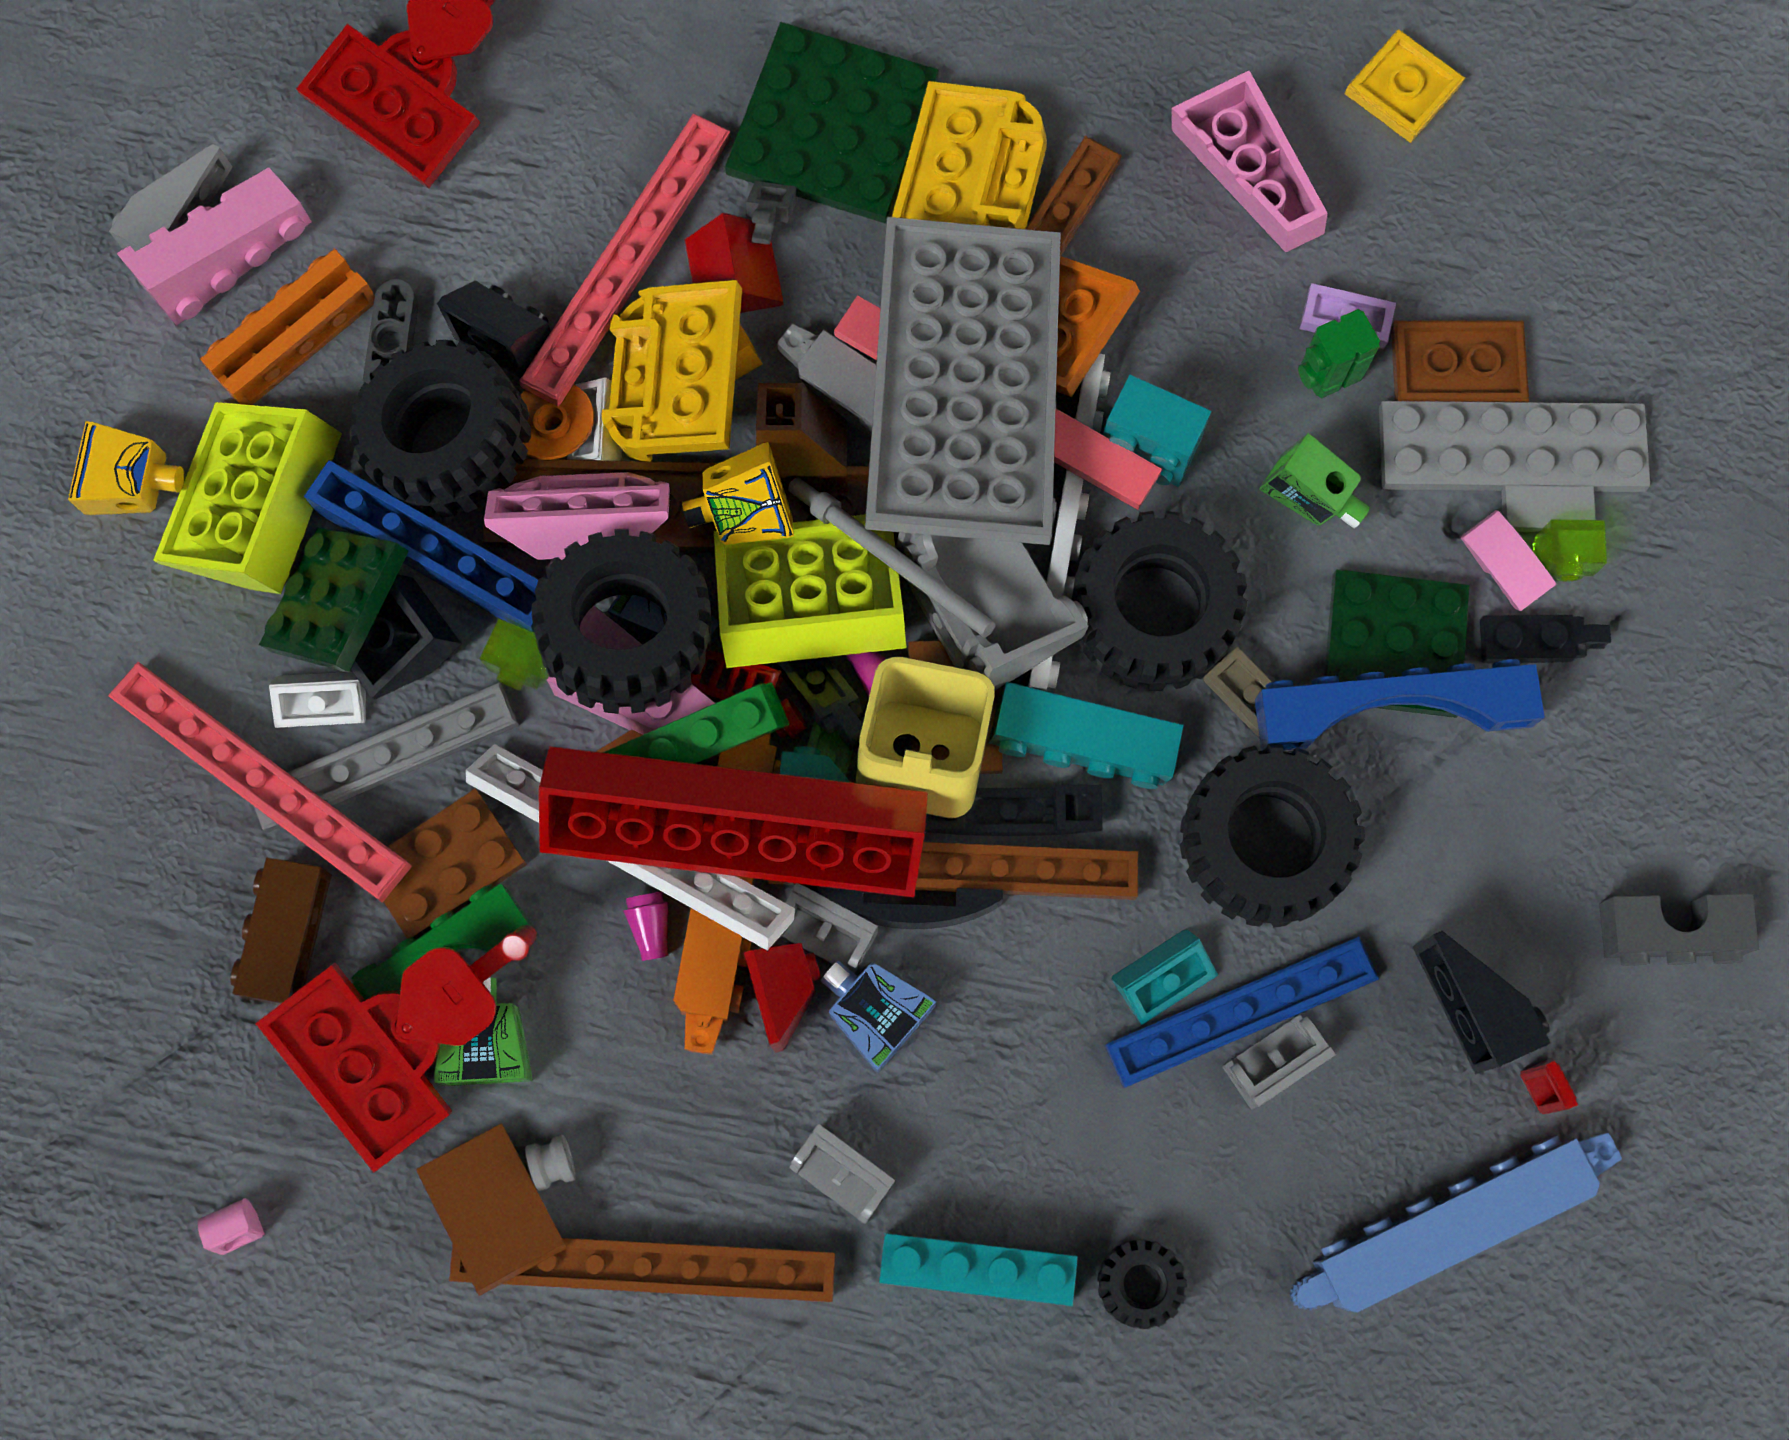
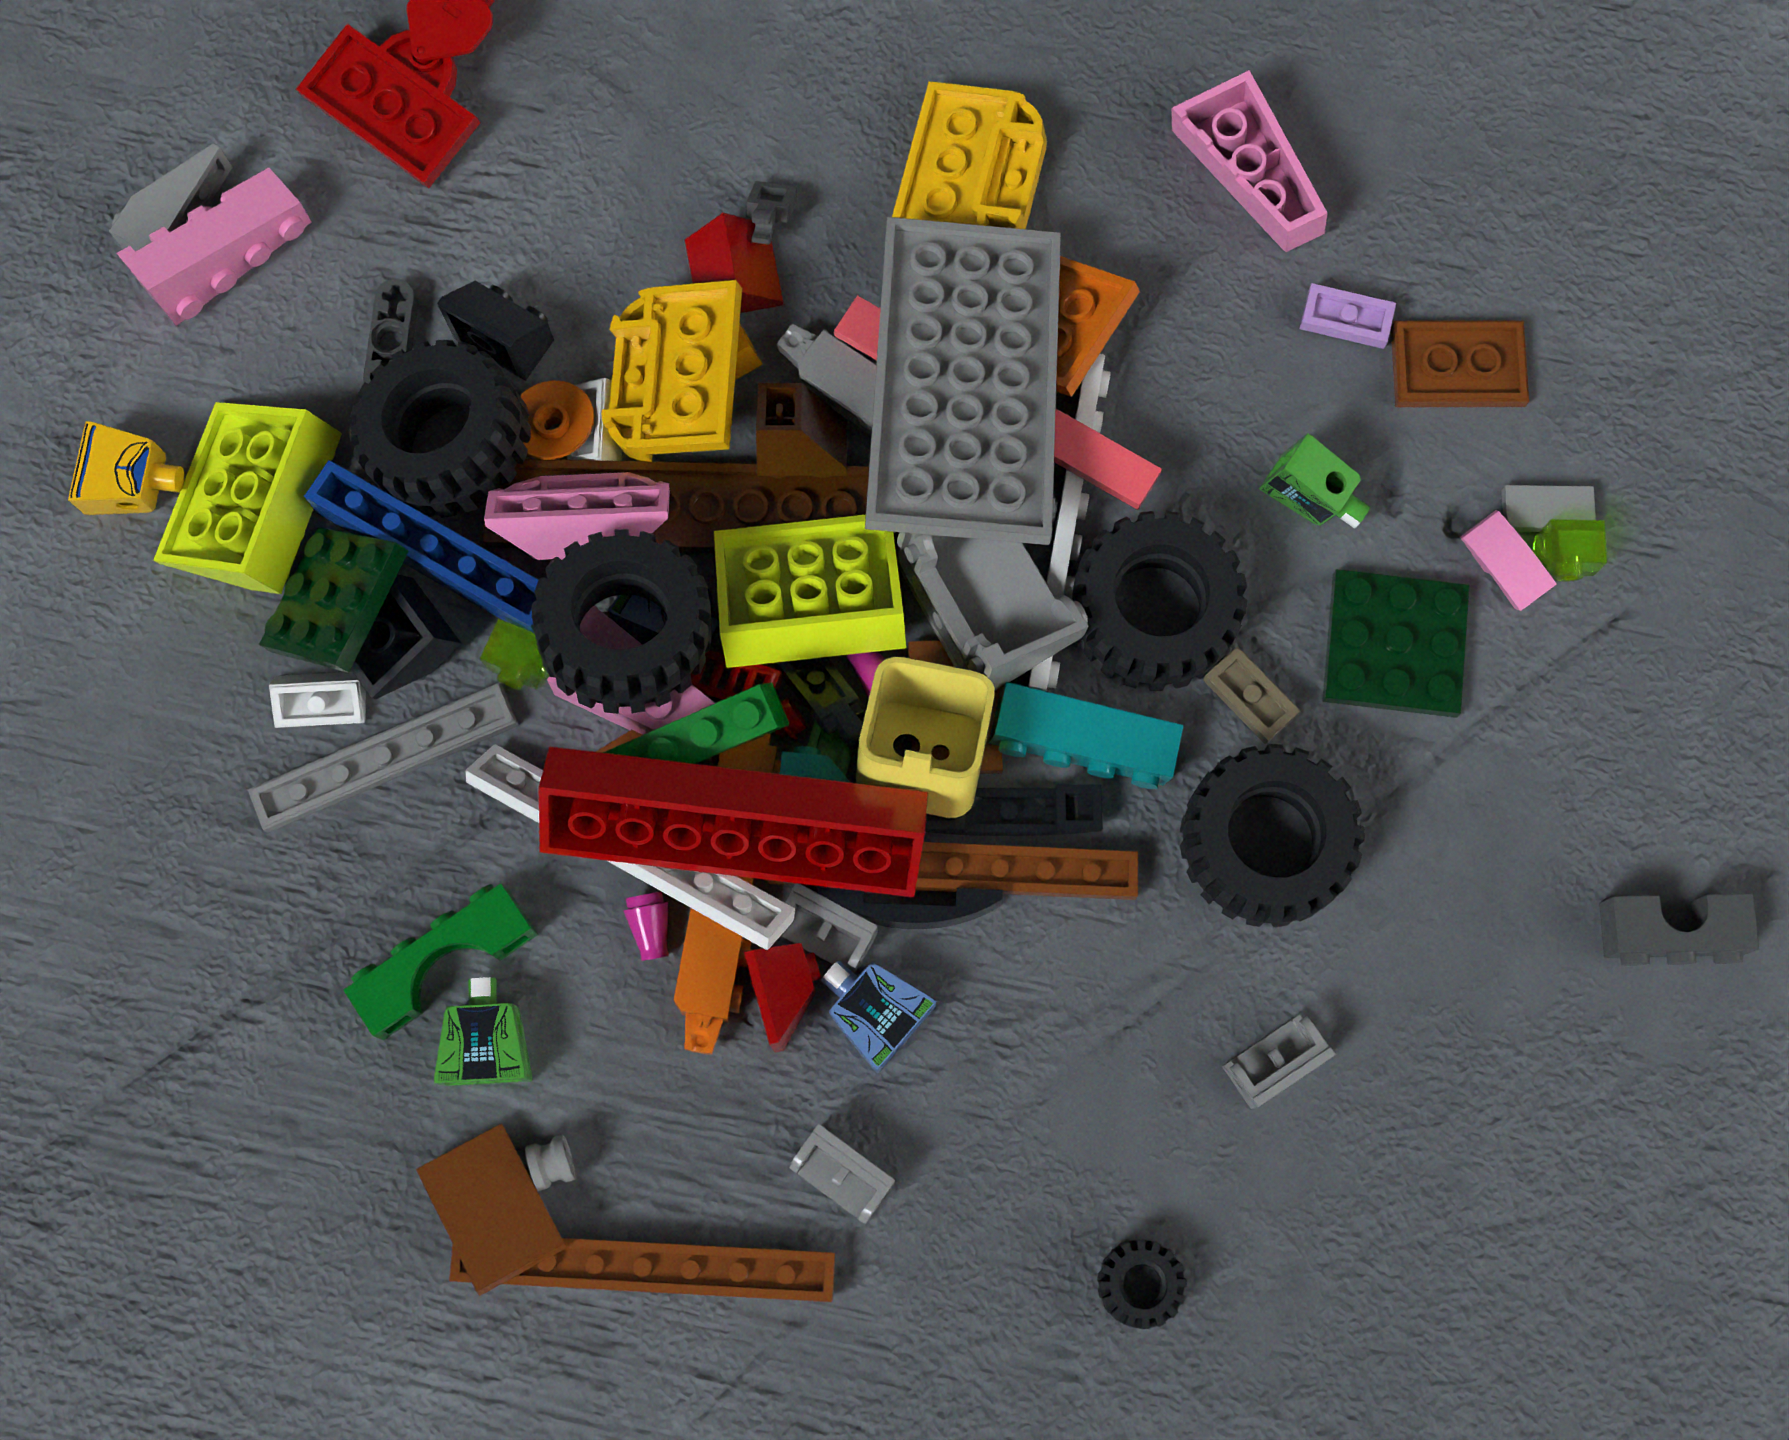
(230, 1227): bright pink brick -> none
(260, 782): coral tile -> none
(280, 931): reddish brown brick -> none
(289, 328): orange brick -> none
(372, 1053): red plate -> none
(450, 861): dark orange plate -> none
(625, 260): coral tile -> none
(743, 499): yellow torso -> none
(829, 510): light grey bar -> none
(831, 121): dark green plate -> none
(978, 1269): teal brick -> none
(1076, 190): dark orange tile -> none
(1157, 427): teal brick -> none
(1165, 975): teal slope -> none
(1241, 1012): blue tile -> none
(1339, 354): green brick -> none
(1404, 85): yellow tile -> none
(1457, 1226): medium blue hinge -> none
(1484, 1010): black slope -> none
(1490, 698): blue arch -> none
(1513, 444): light grey plate -> none
(1539, 638): black hinge -> none
(1548, 1087): red slope -> none

